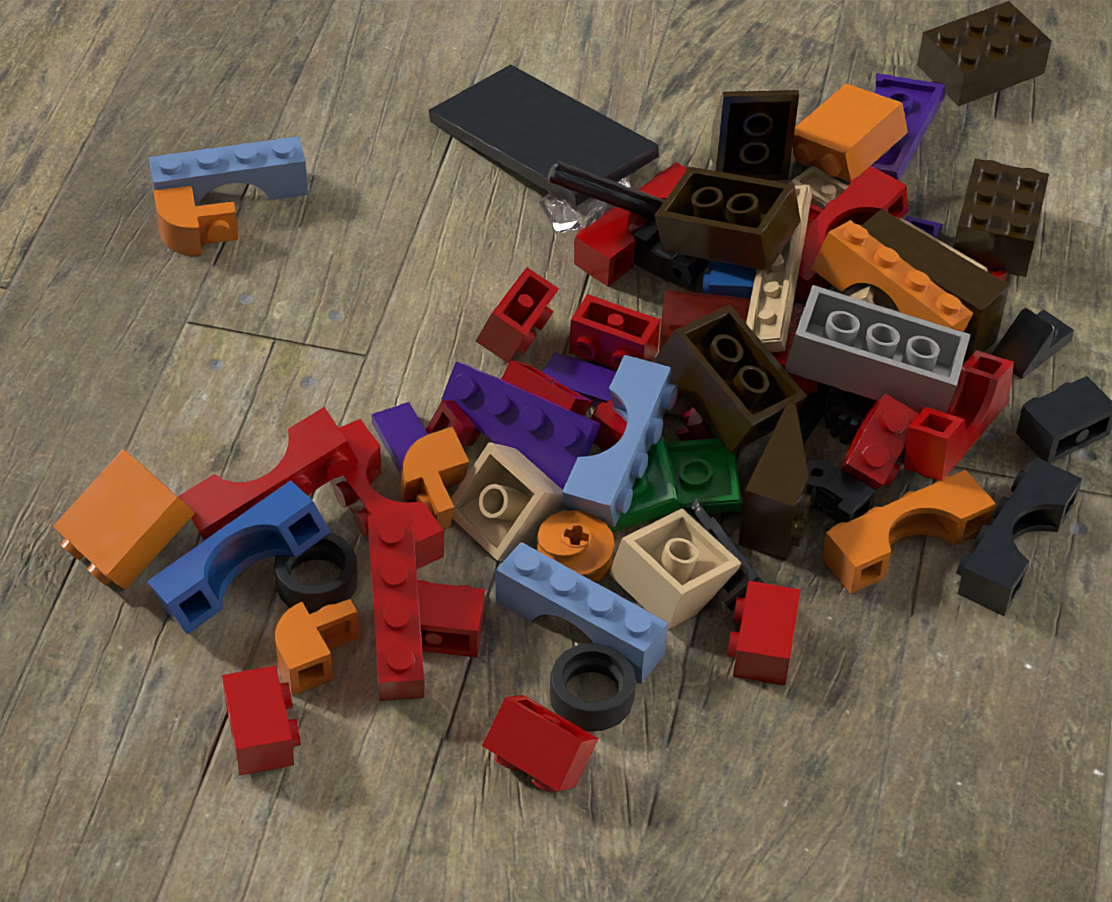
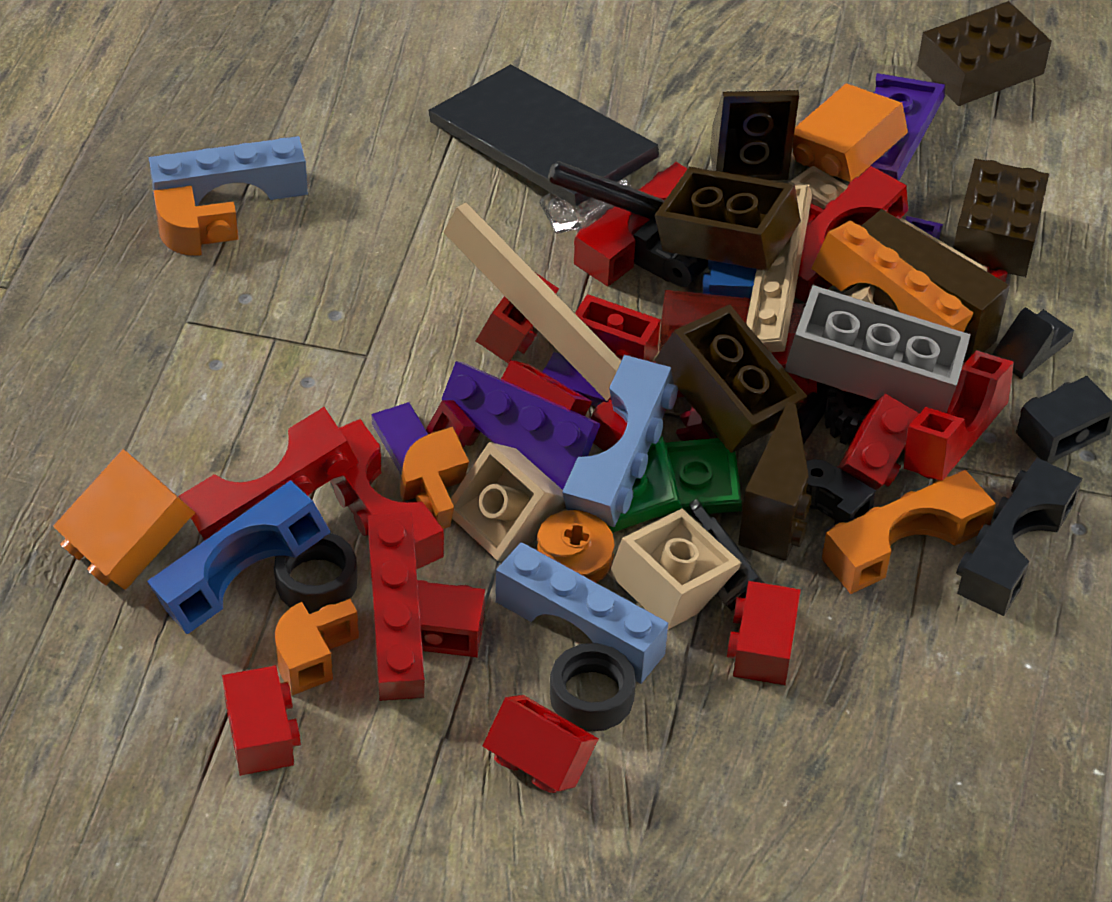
(533, 298): none -> tan tile

